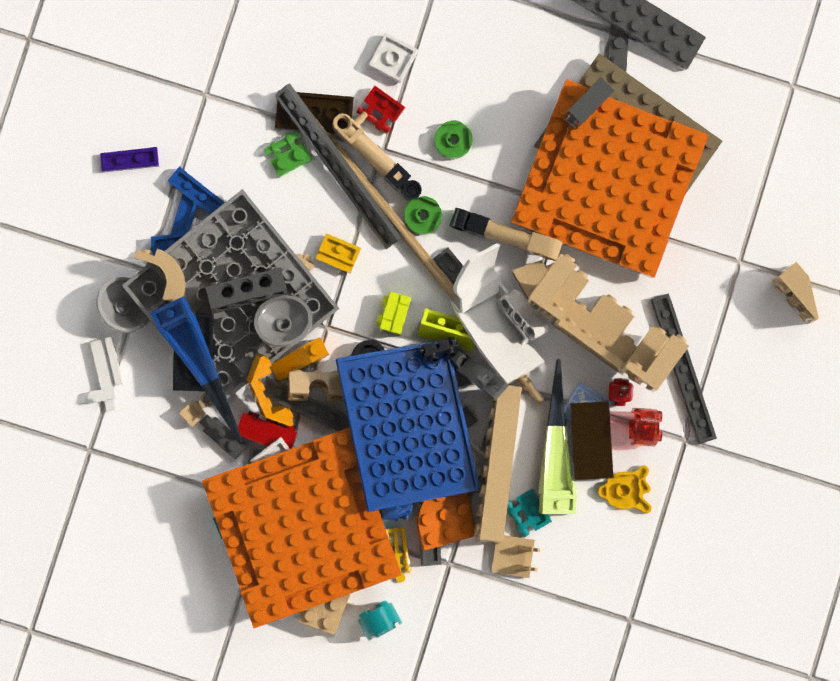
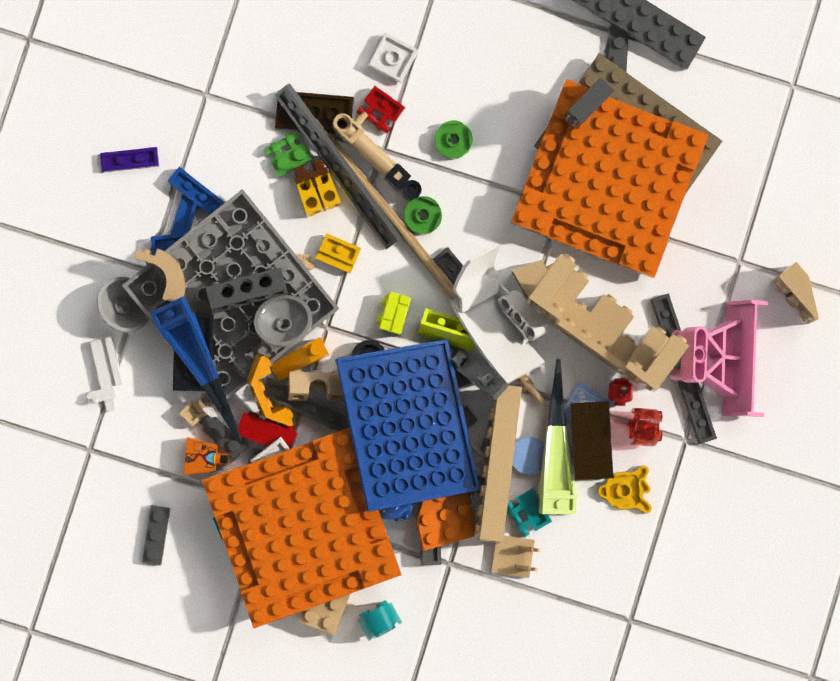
(156, 535): none -> dark grey plate
(202, 457): none -> orange torso
(316, 182): none -> yellow hips
(406, 560): yellow piece -> none
(447, 349): black hinge -> none
(486, 228): tan piece -> none
(528, 455): none -> light blue tile
(732, 357): none -> bright pink piece

